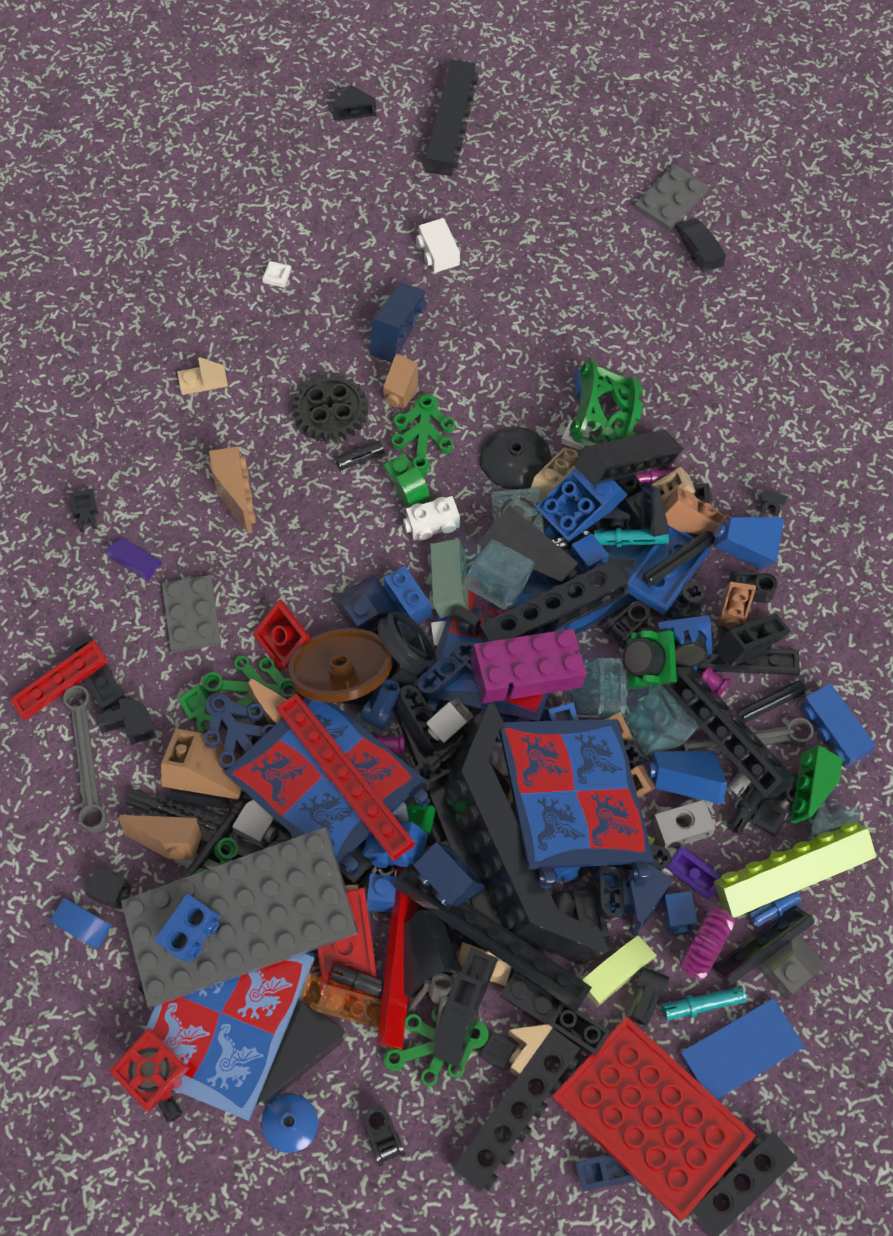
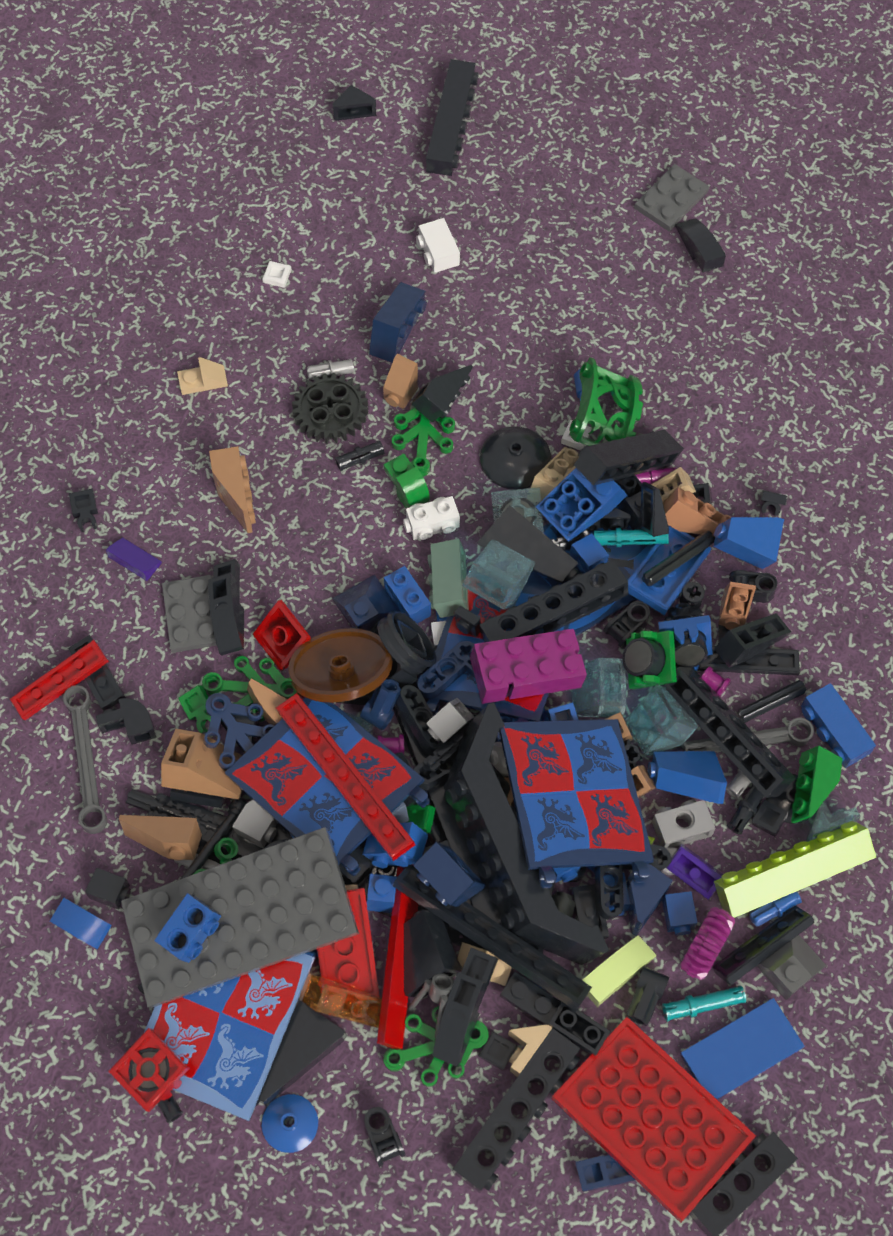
(225, 607): none -> black slope
(339, 368): none -> light grey axle
(356, 980): black axle -> none
(436, 395): none -> black slope

